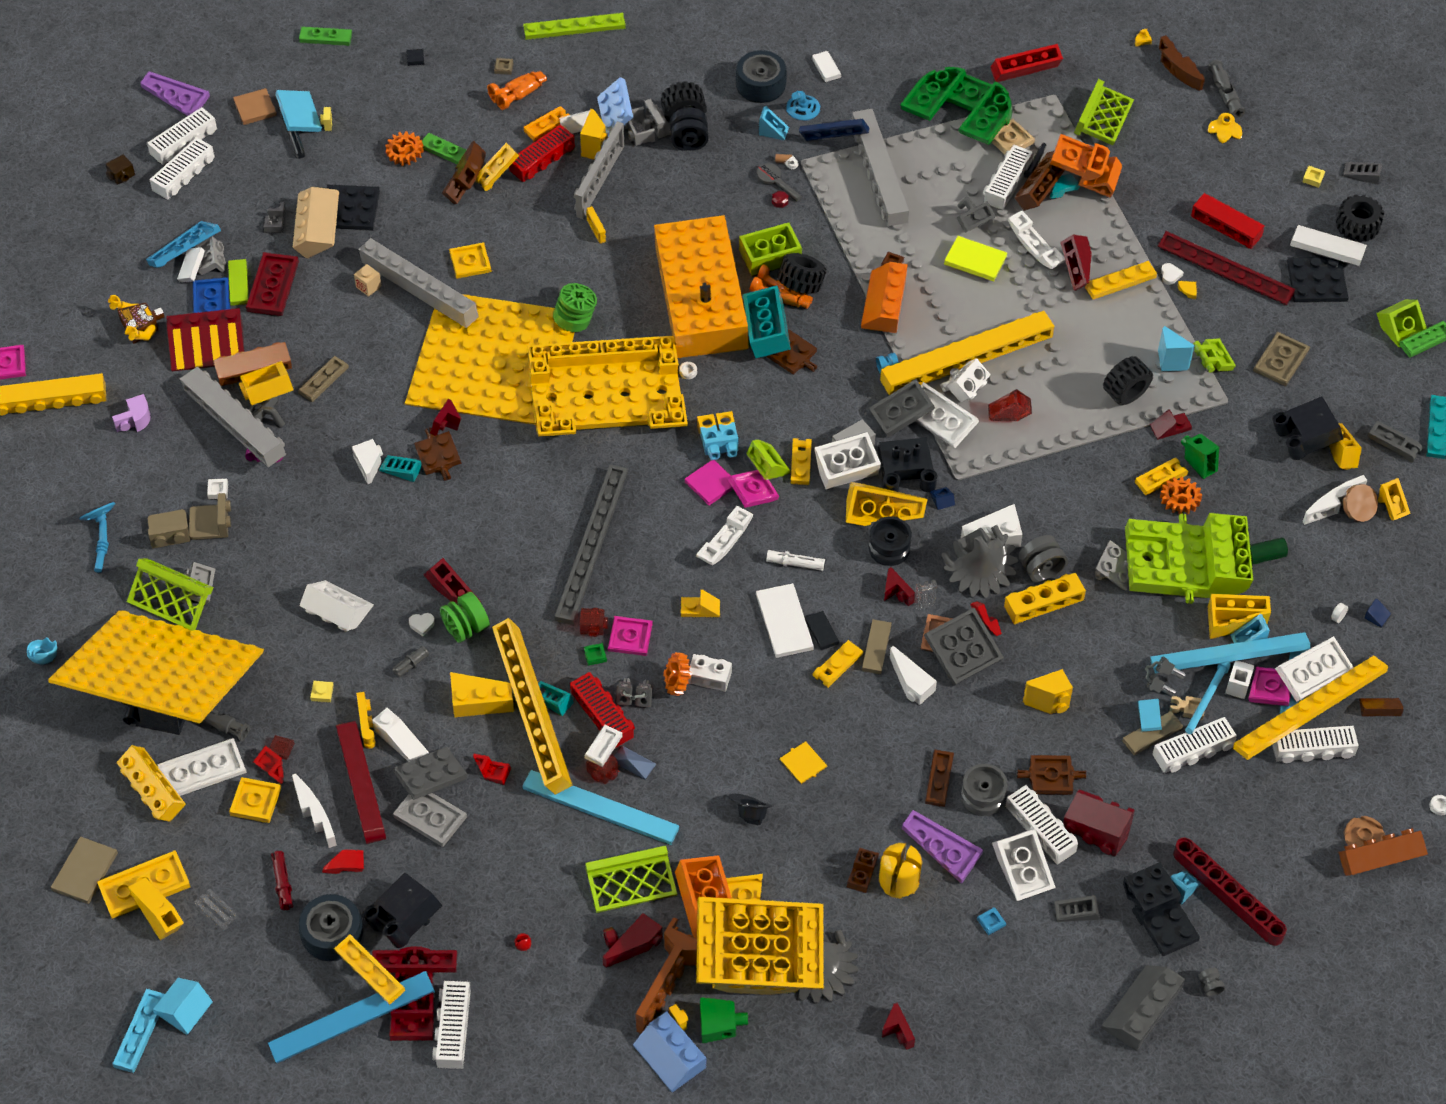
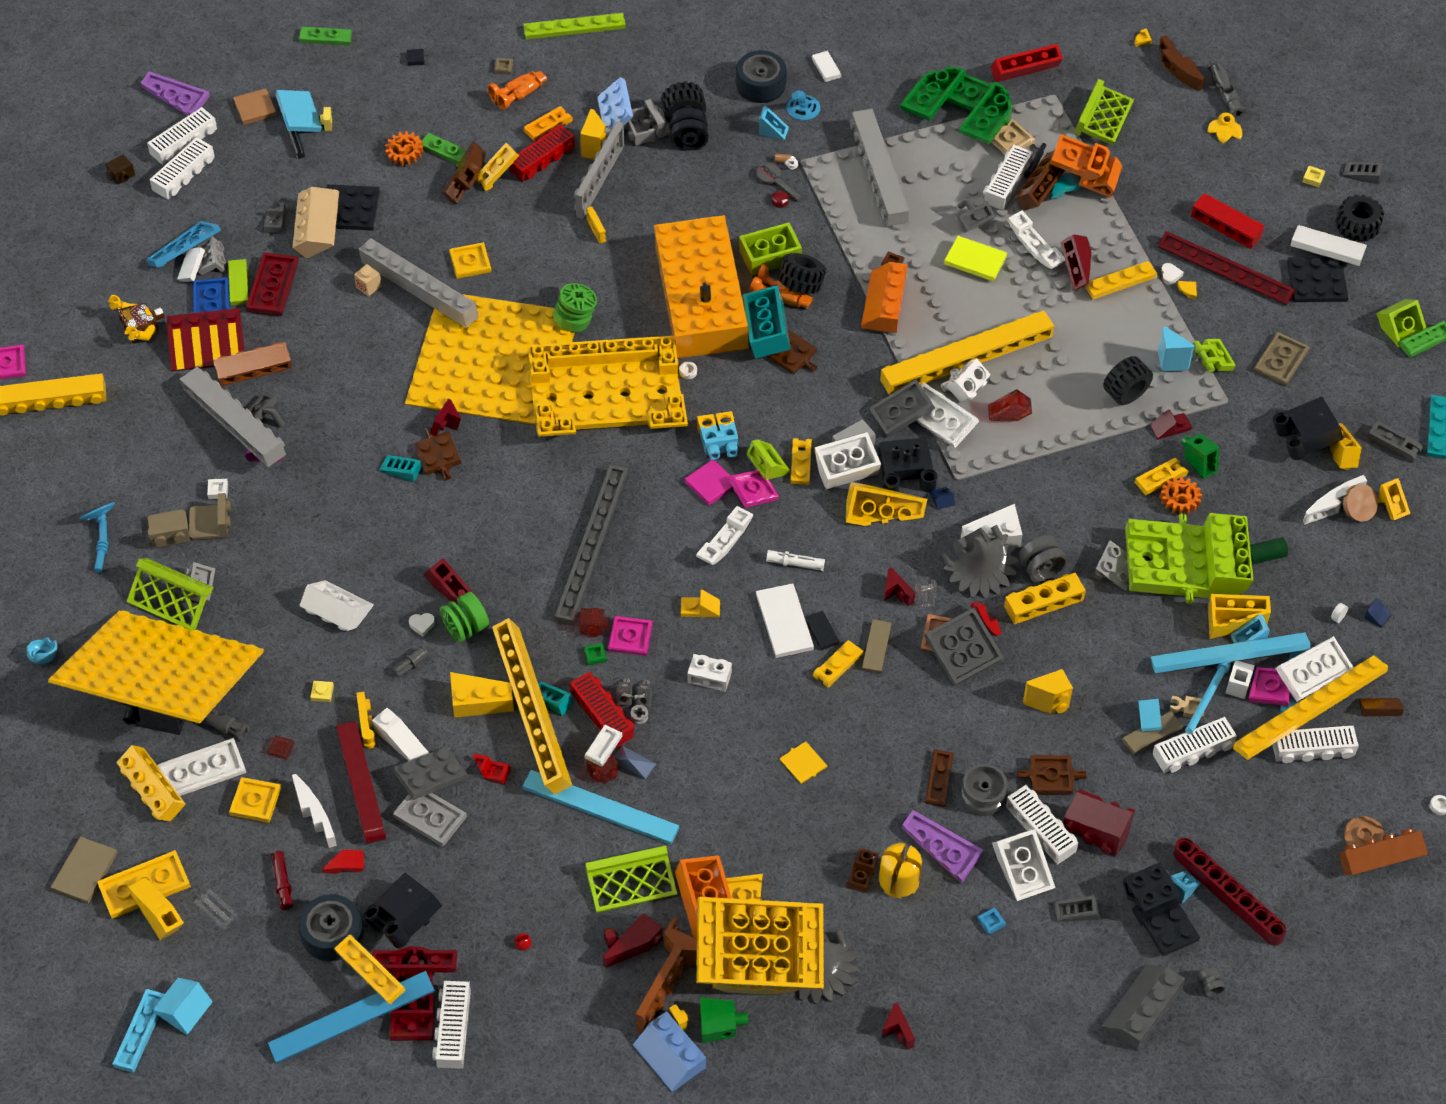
(137, 416): lavender brick -> none
(265, 383): yellow window -> none
(271, 763): red slope -> none
(323, 378): dark tan tile -> none
(368, 458): white slope -> none
(575, 122): white tile -> none
(639, 720): none -> light grey bush
(677, 674): orange gear -> none
(750, 808): black piece -> none
(834, 129): dark blue tile -> none
(889, 360): dark azure wheel -> none
(890, 541): black wheel -> none
(914, 680): white slope -> none
(1157, 684): dark grey piece -> none

